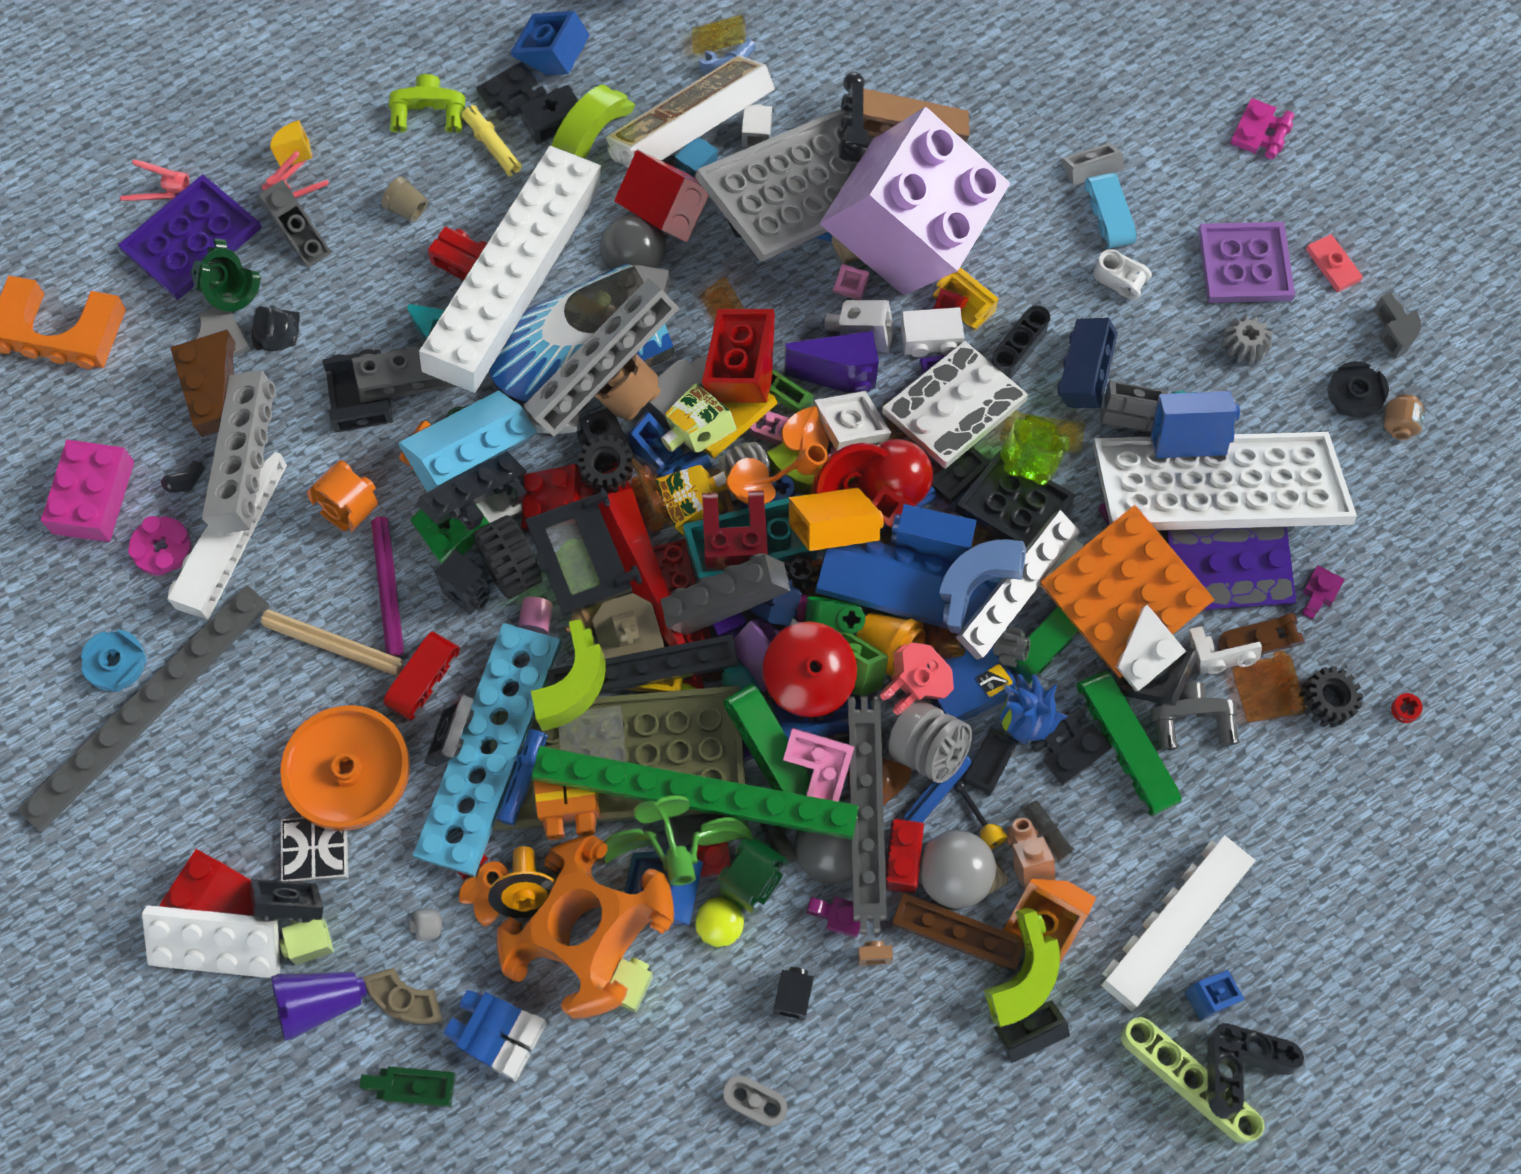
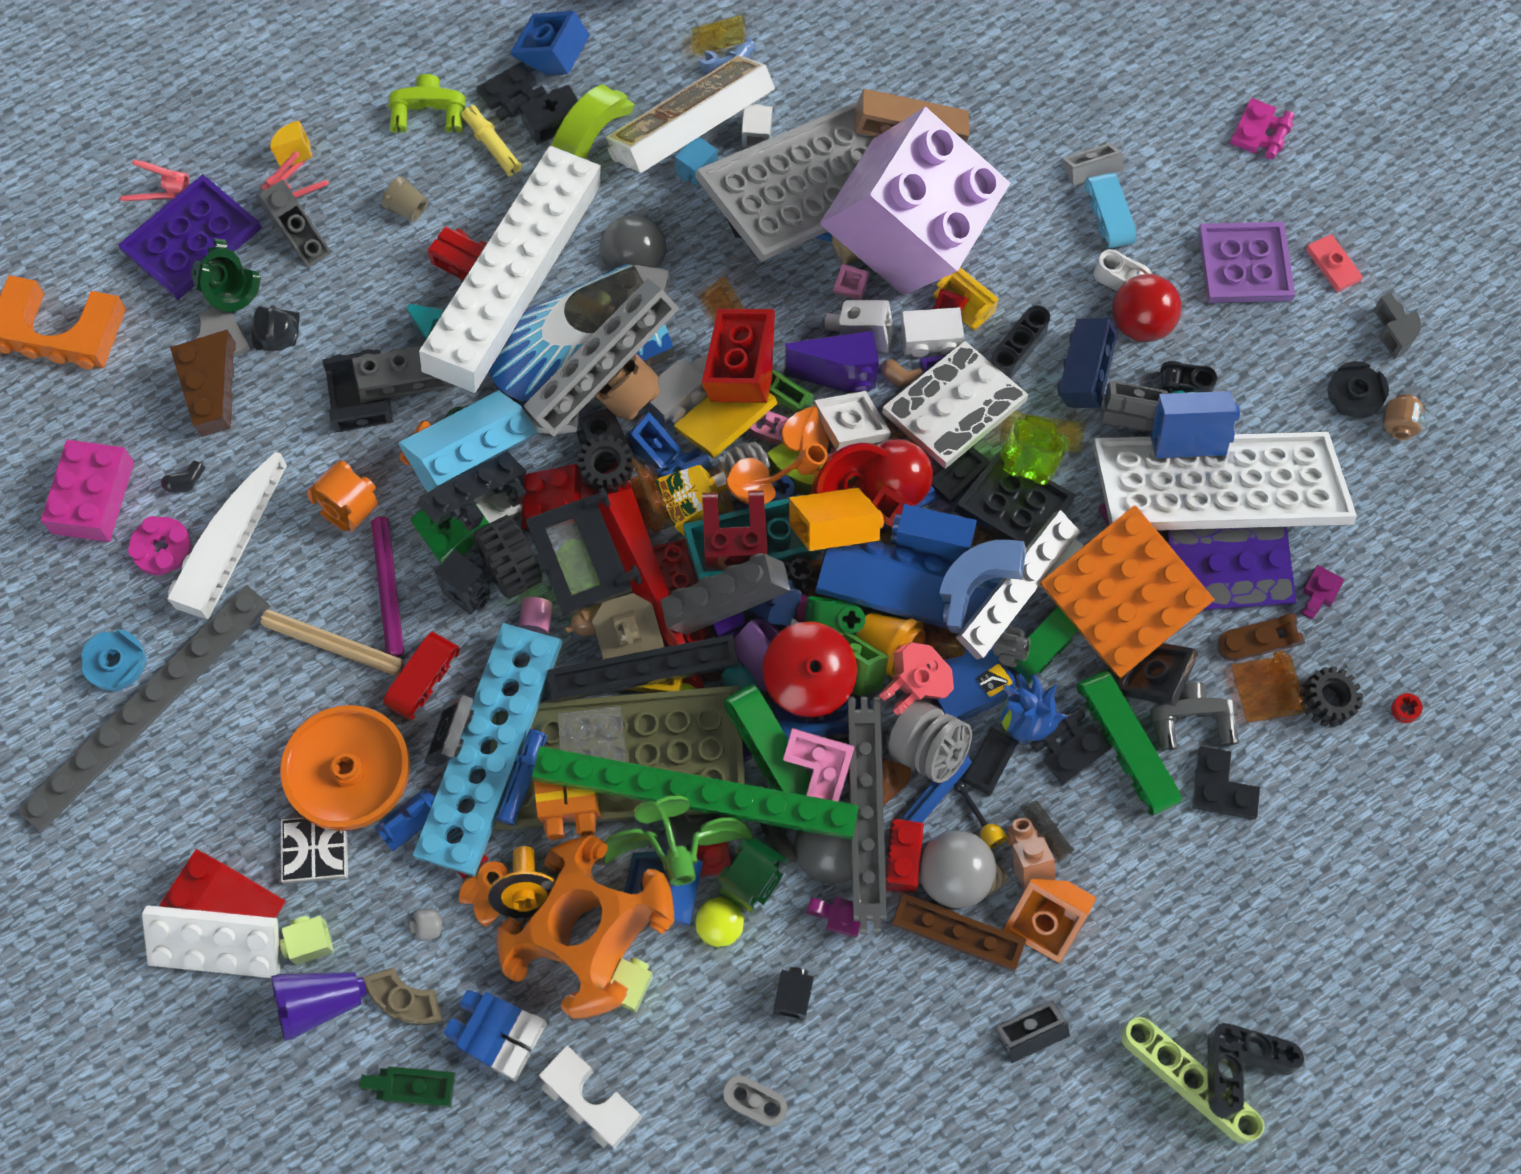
(239, 453): light grey brick -> none
(285, 900): black plate -> none
(406, 820): none -> blue hinge
(579, 689): lime arch -> none
(609, 1120): none -> white arch
(662, 195): red slope -> none
(697, 421): torso -> none
(854, 136): black plate -> none
(875, 953): medium nougat plate -> none
(898, 375): none -> medium nougat arm
(1036, 978): lime arch -> none
(1147, 308): none -> red piece
(1148, 650): white wing -> none
(1178, 922): white brick -> none
(1187, 377): none -> black piece
(1213, 995): blue slope -> none
(1216, 662): white bracket -> none
(1216, 793): none -> black plate
(1247, 339): light grey gear -> none

